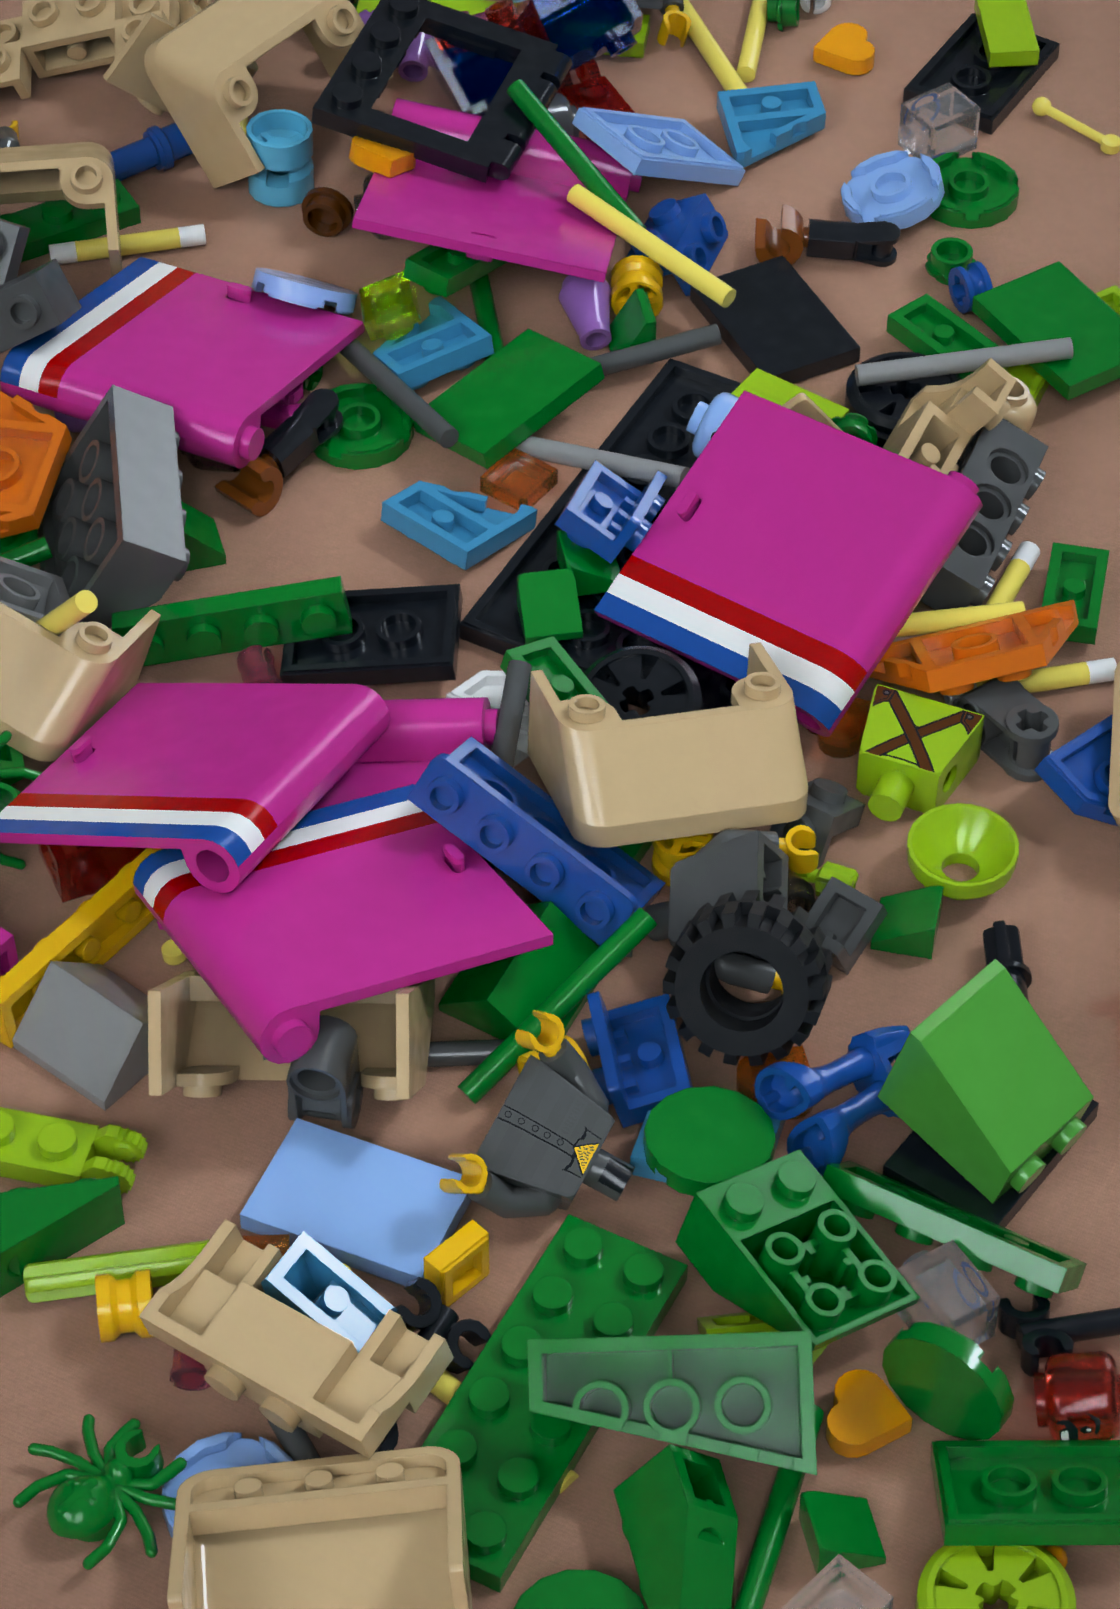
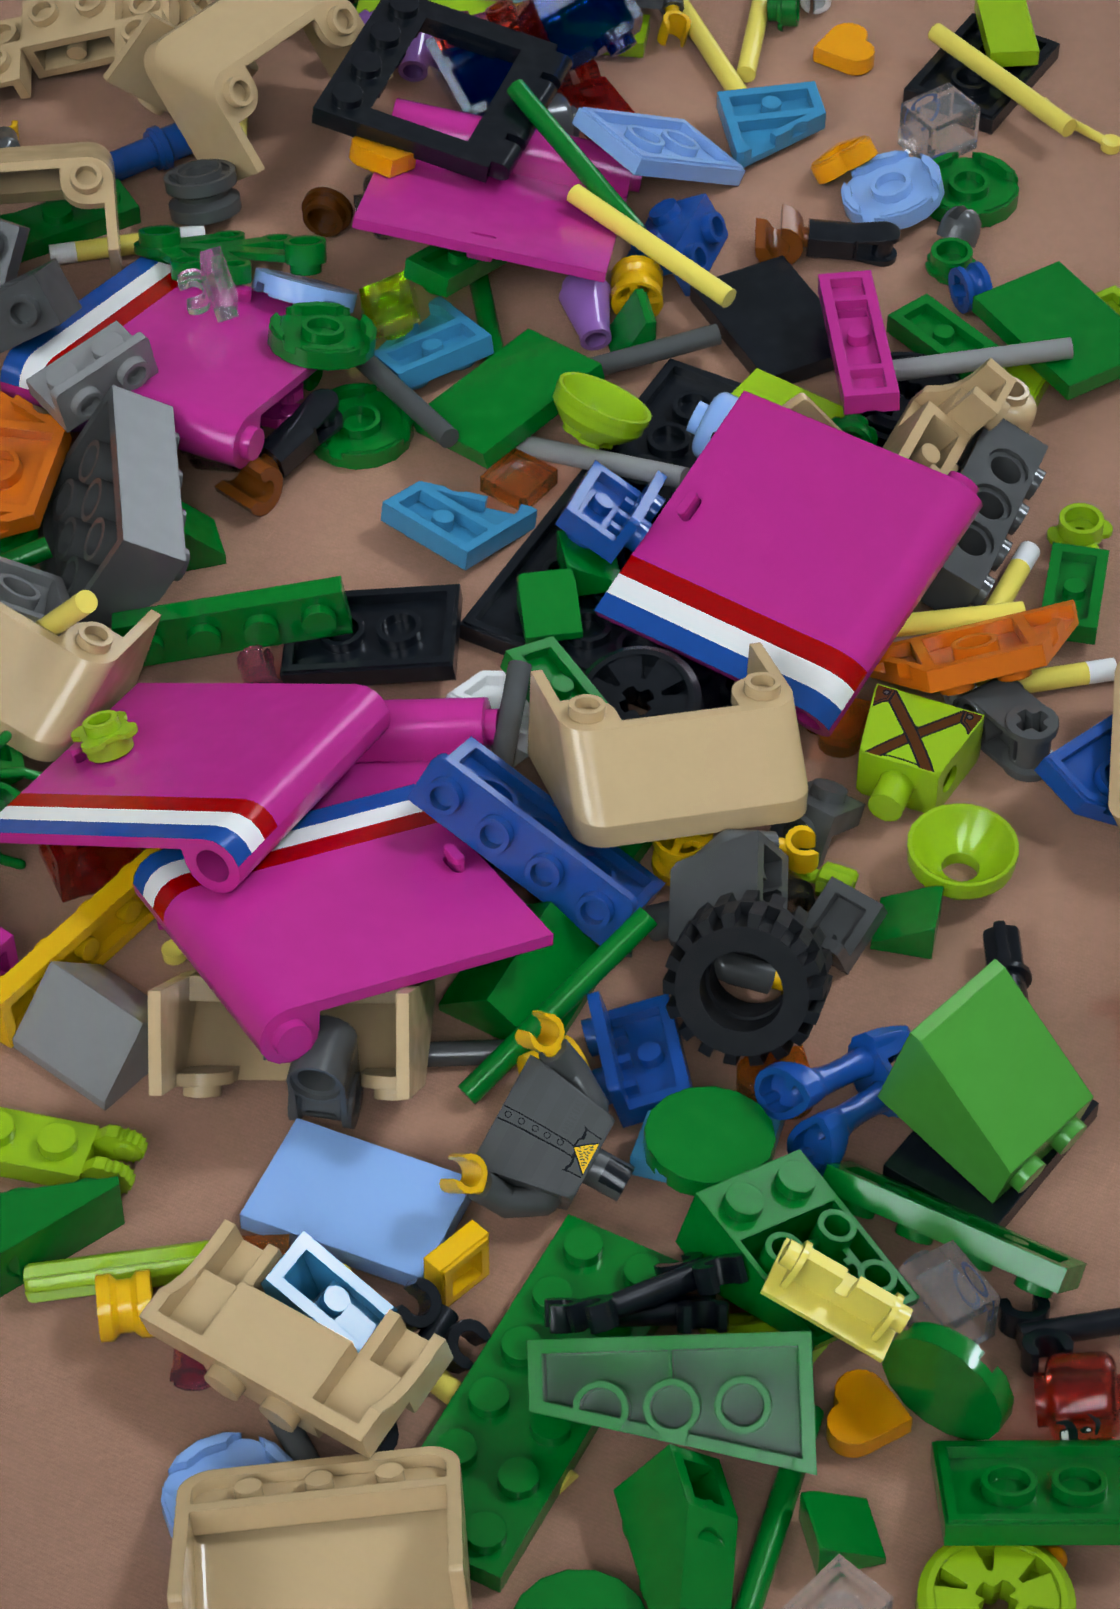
(81, 378): none -> light grey bracket
(94, 1499): green animal -> none
(105, 735): none -> lime plate
(165, 245): none -> green plant
(202, 192): none -> dark grey wheel
(215, 283): none -> clear tile
(285, 148): medium azure wheel -> none
(322, 336): none -> green tile
(599, 411): none -> lime piece
(671, 1281): none -> black bar
(685, 1312): none -> black bar
(835, 1300): none -> light yellow hinge
(842, 158): none -> light orange tile
(858, 342): none -> dark pink hinge
(960, 224): none -> dark grey hinge
(1002, 80): none -> light yellow bar
(1080, 526): none -> lime plate

